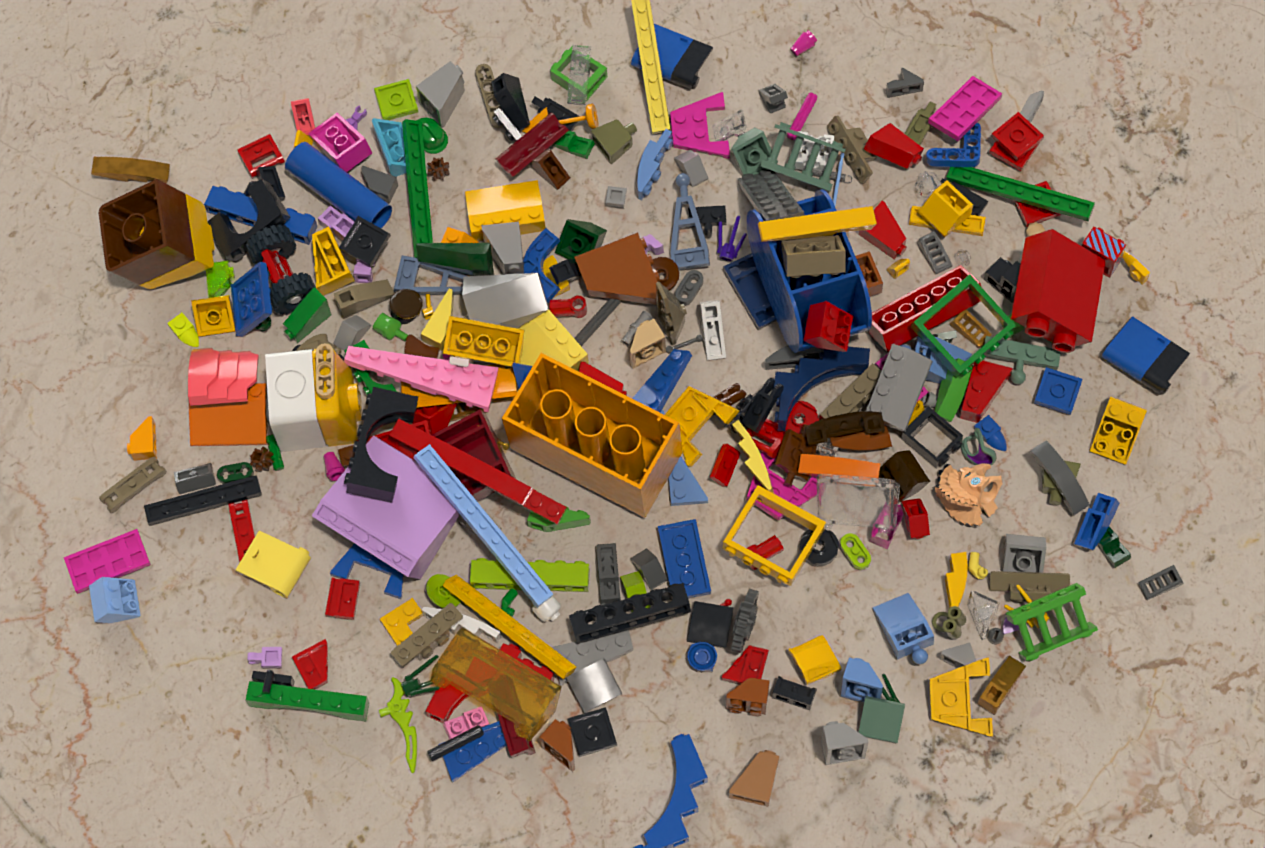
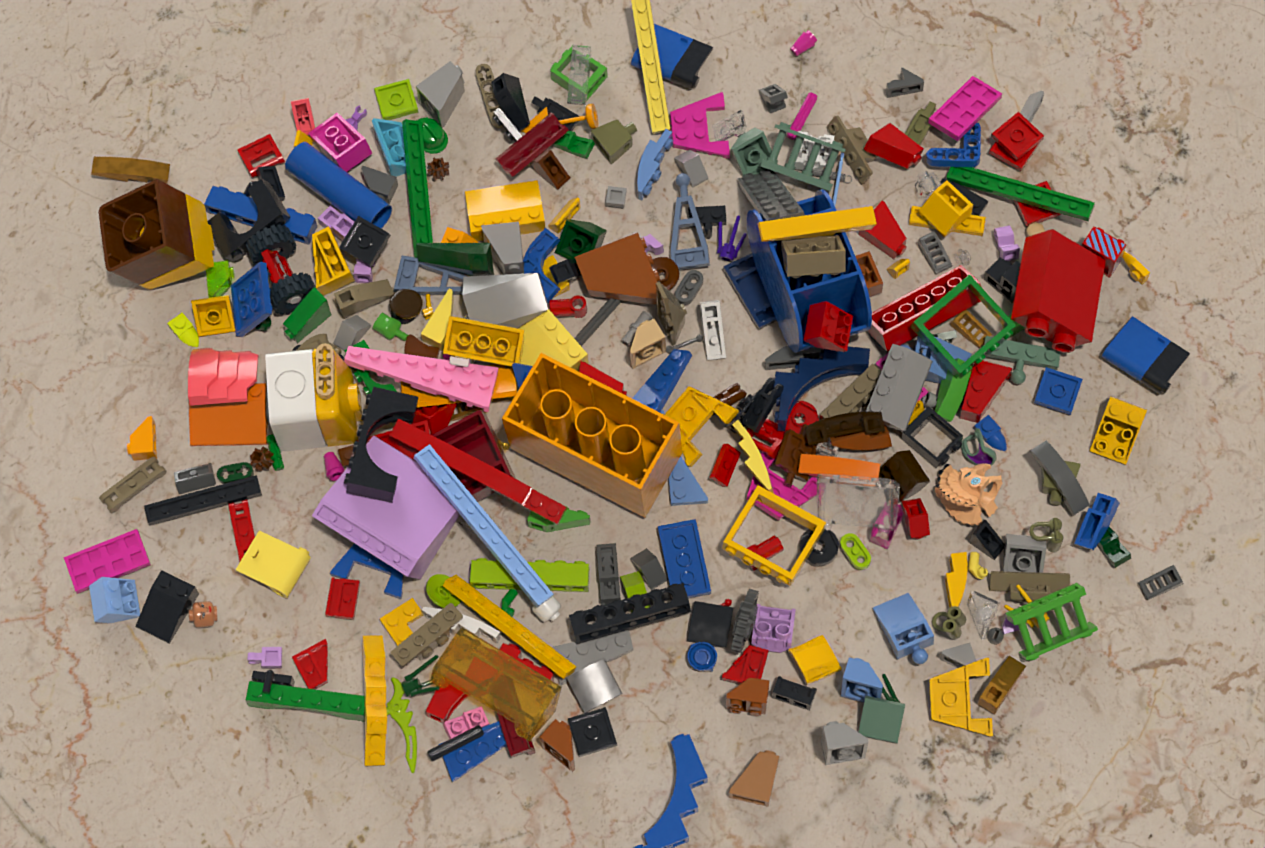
(166, 606): none -> black slope
(203, 614): none -> nougat head
(375, 699): none -> yellow arch
(566, 212): none -> yellow slope
(773, 628): none -> lavender slope
(987, 540): none -> black slope
(1005, 243): none -> lavender leg
(1052, 533): none -> olive piece

